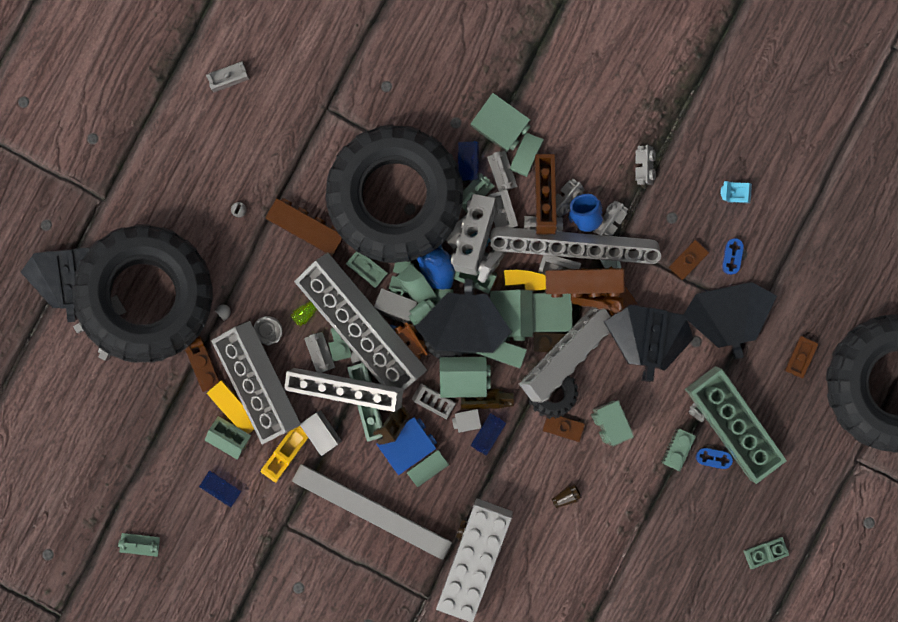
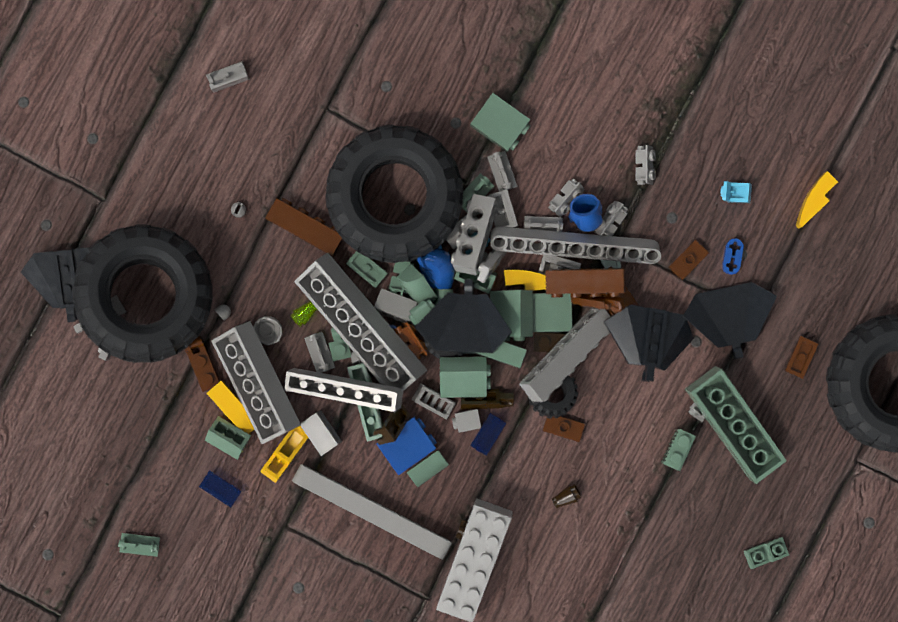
(468, 160): clear blue plate -> none
(525, 154): sand green slope -> none
(545, 194): reddish brown brick -> none
(612, 423): sand green brick -> none
(715, 453): blue beam -> none
(815, 198): none -> yellow slope

